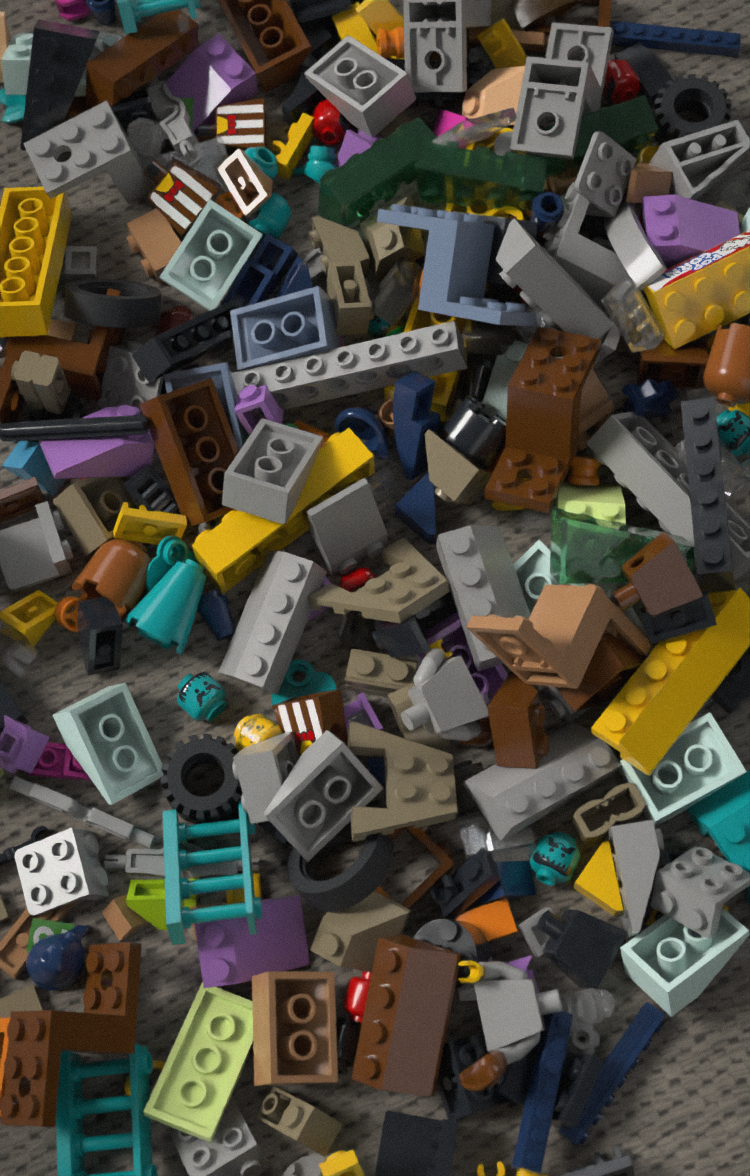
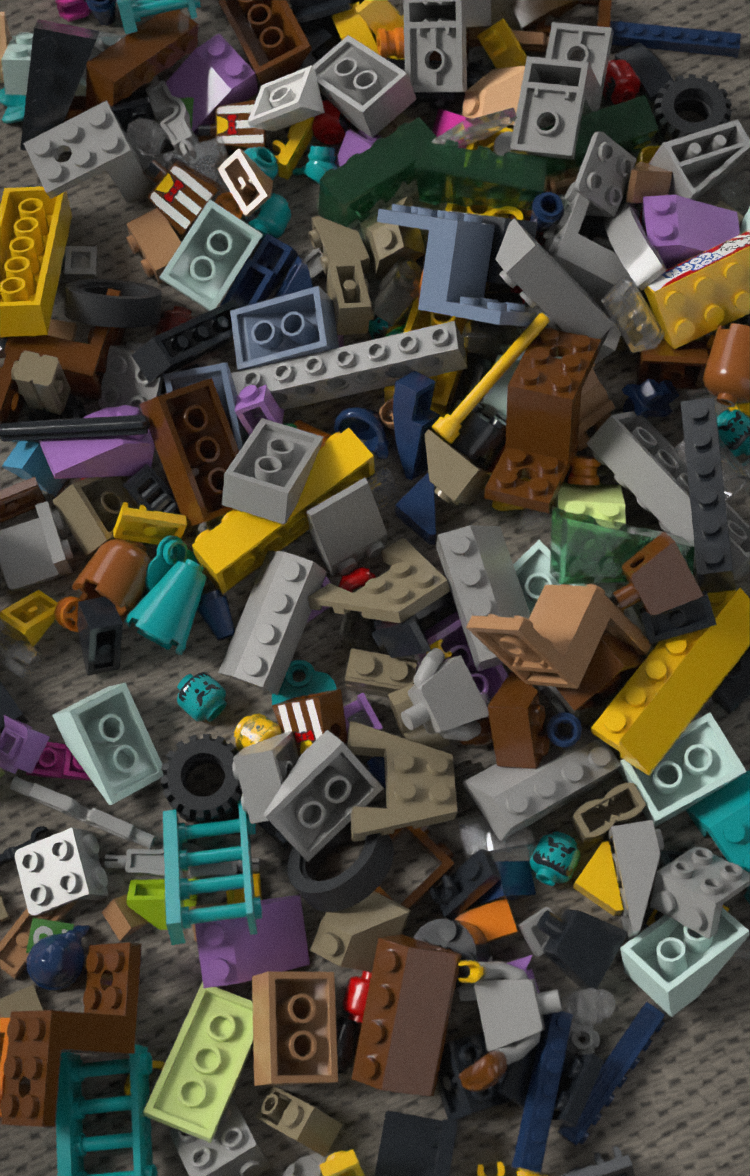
(287, 101): none -> white slope
(450, 424): none -> yellow piece
(560, 739): none -> dark blue cone

